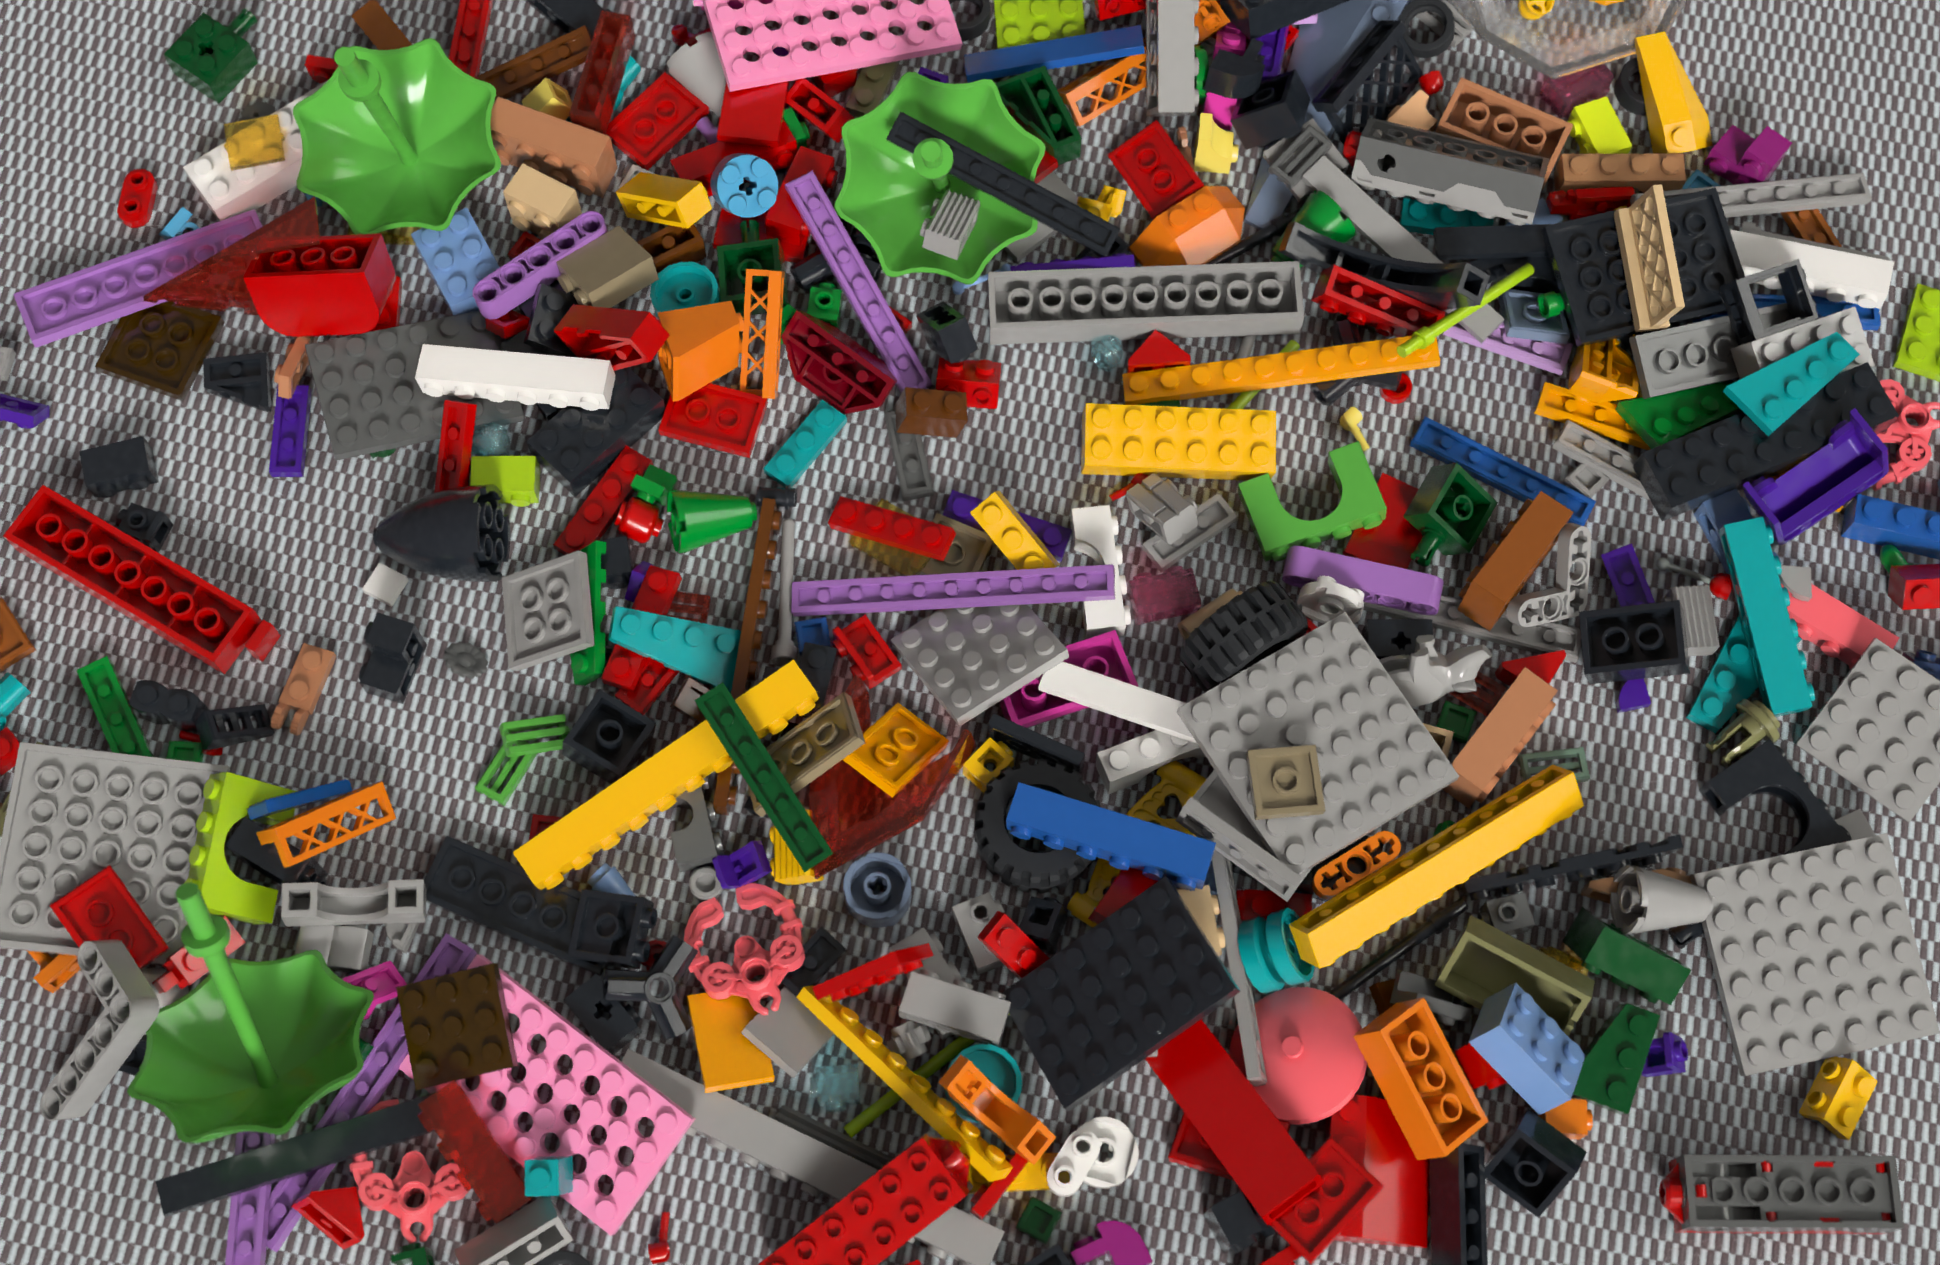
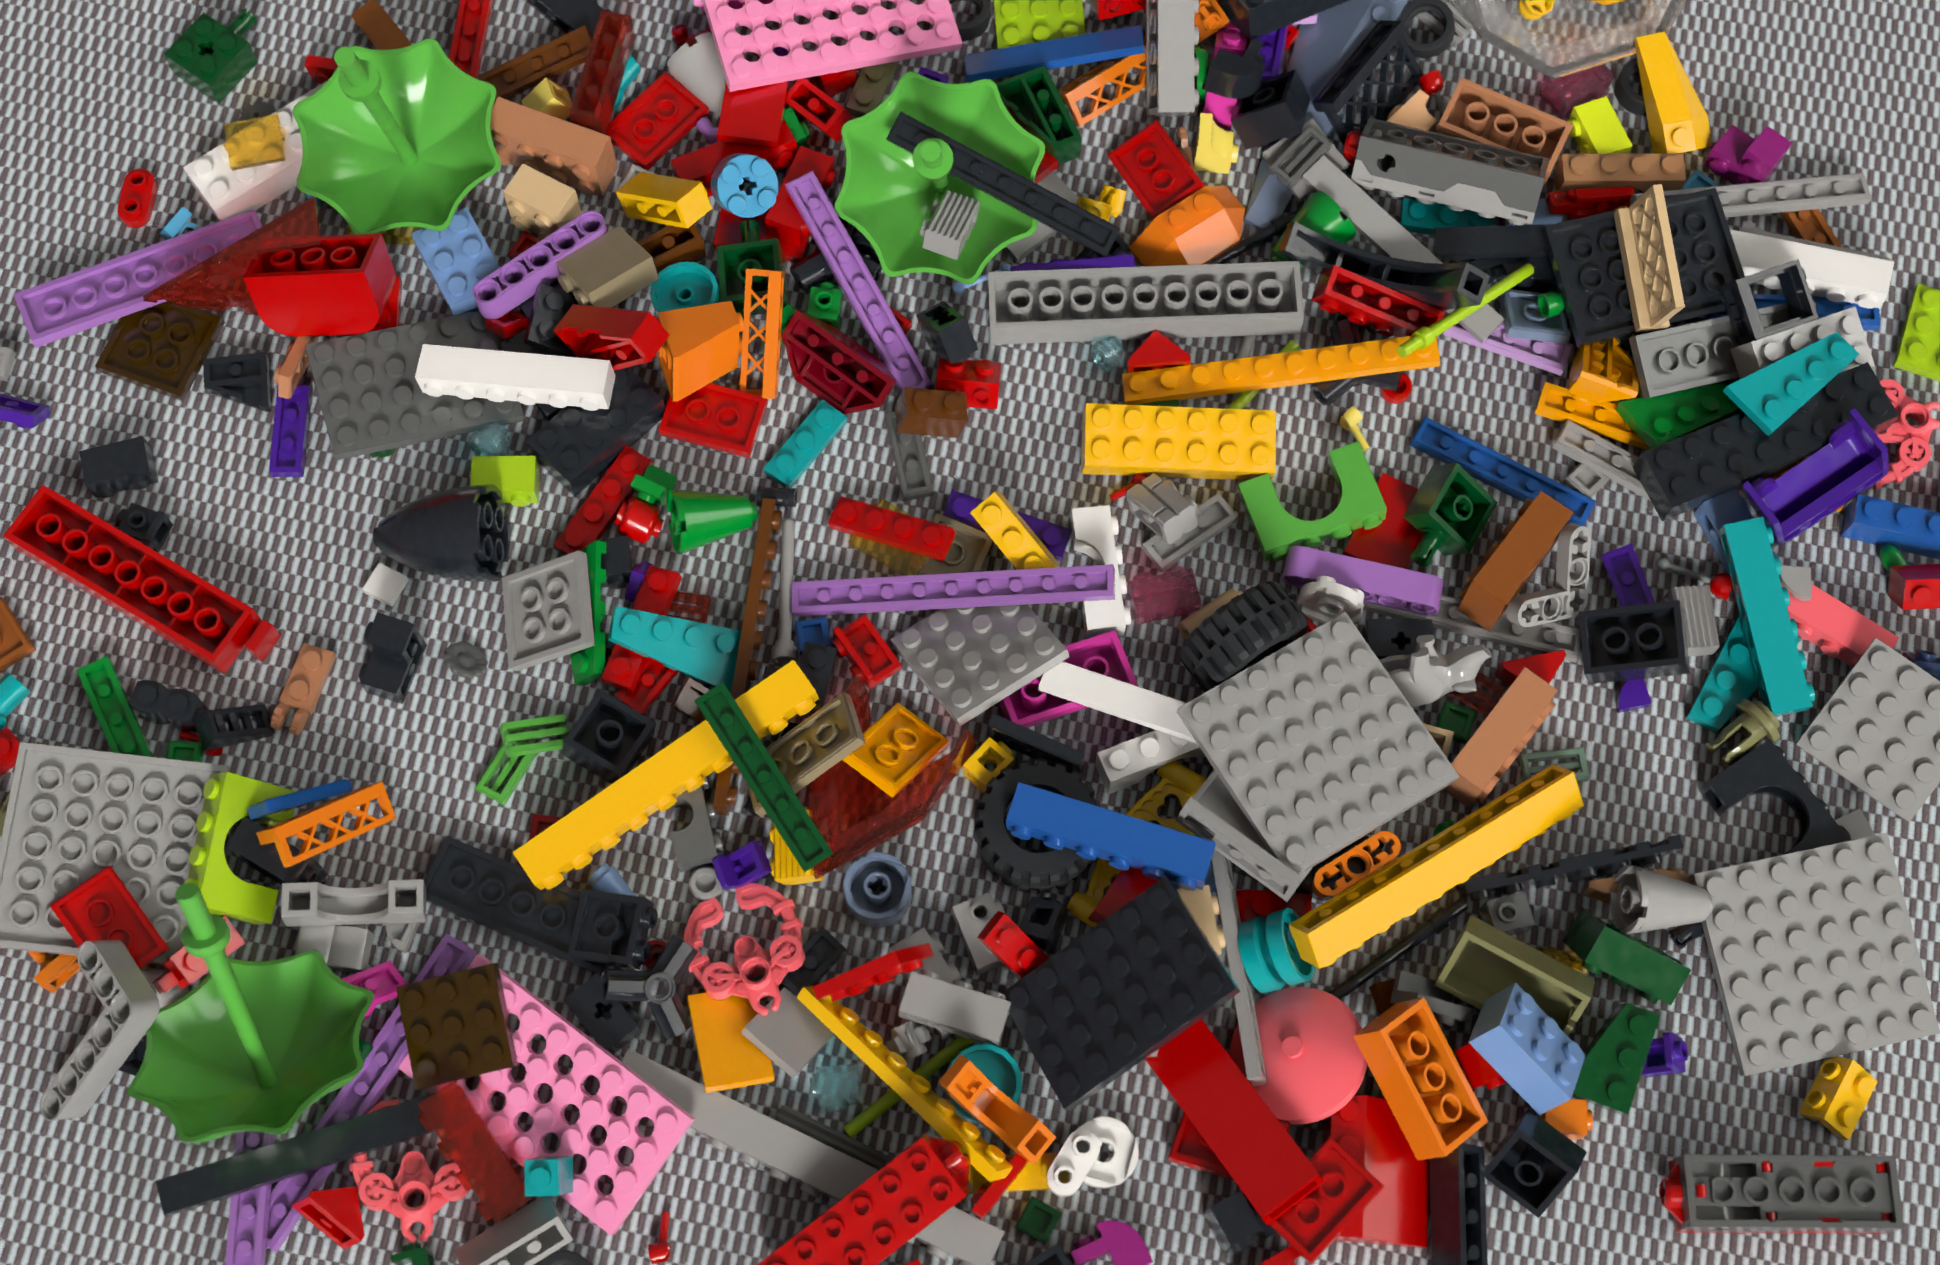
(455, 445): red plate -> none
(1285, 782): dark tan plate -> none

